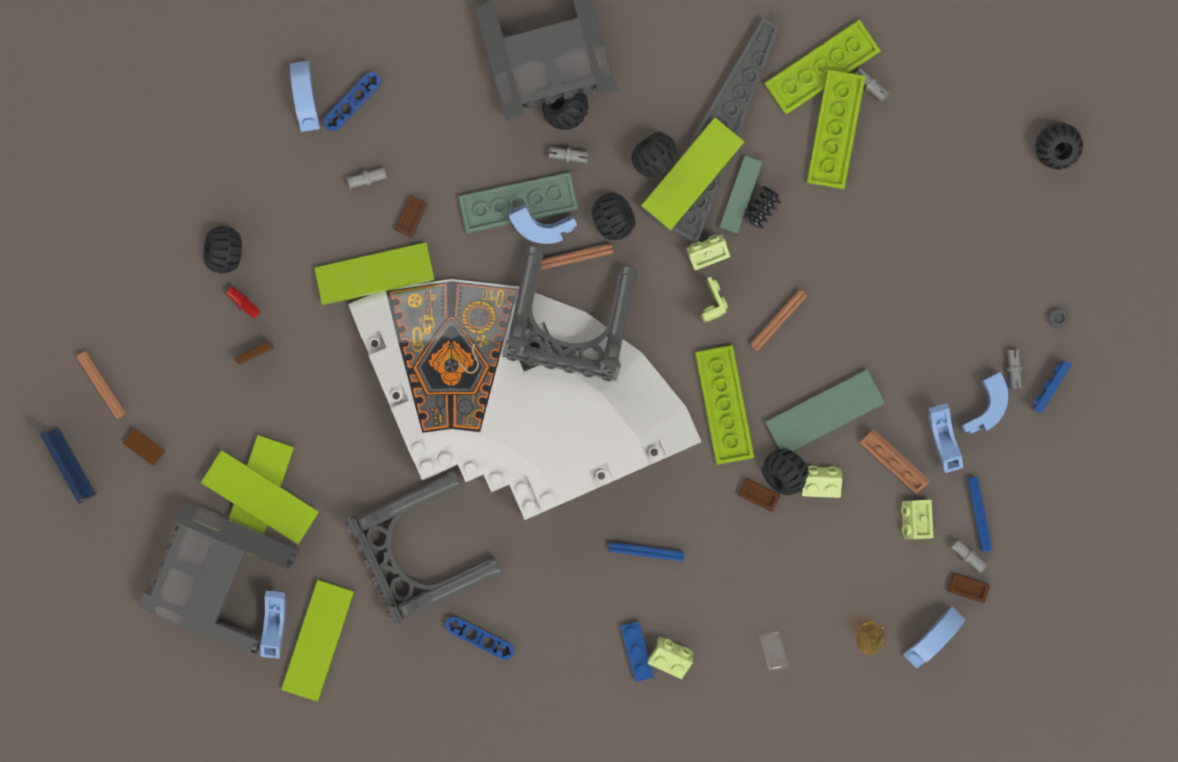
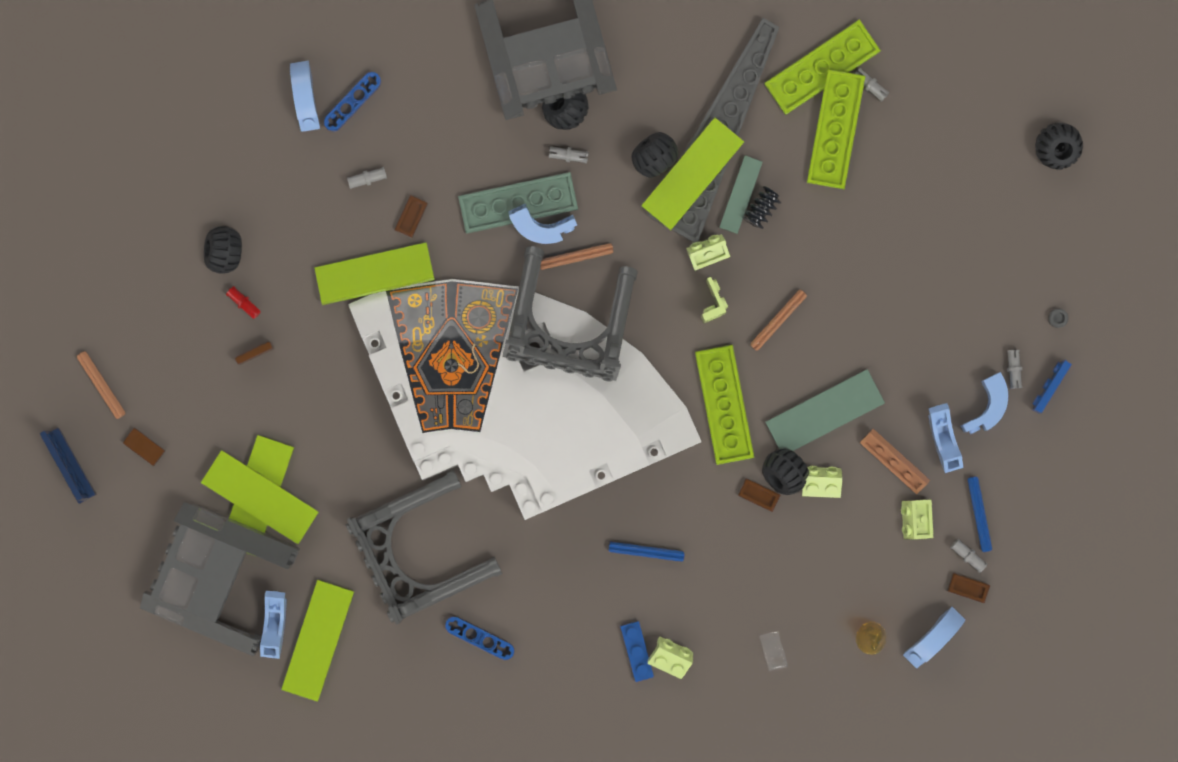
(613, 216): black wheel -> none

